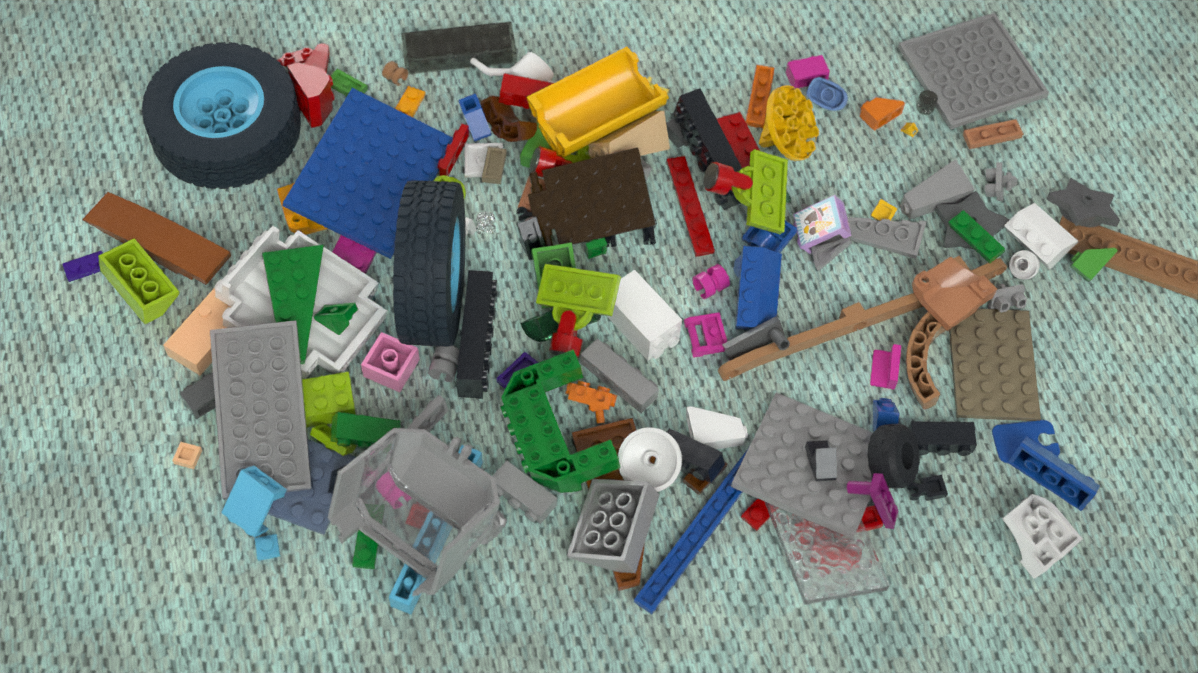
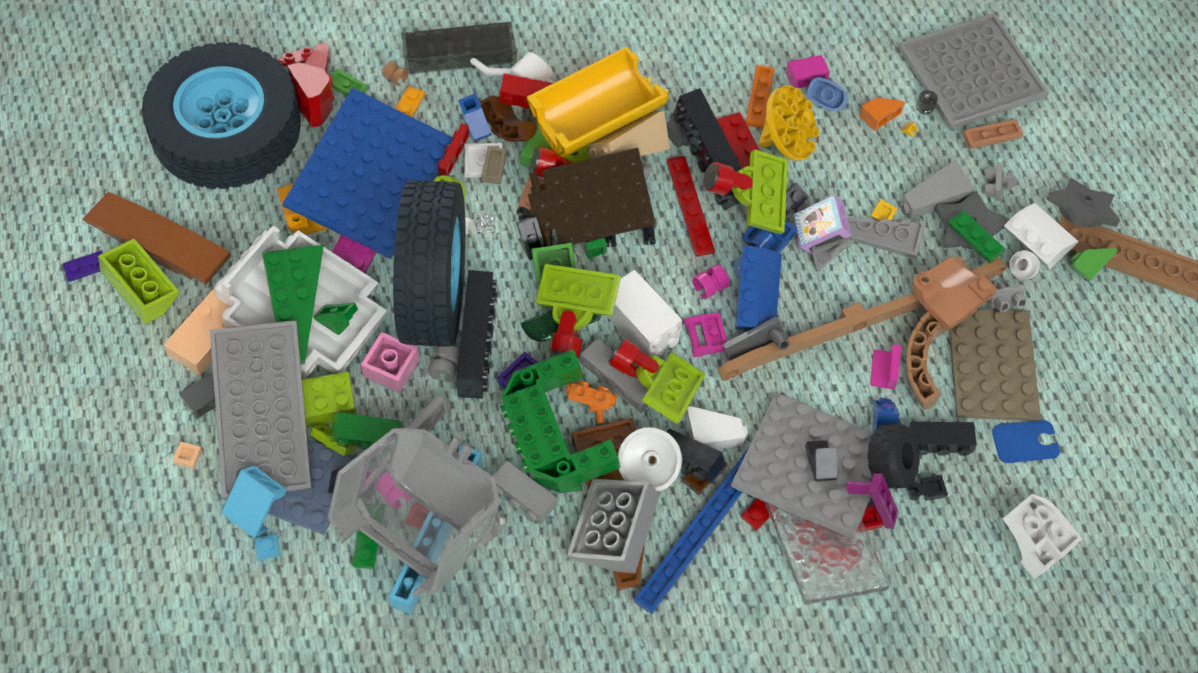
(669, 382): none -> lime plate
(794, 197): none -> black plate
(1054, 473): blue slope -> none

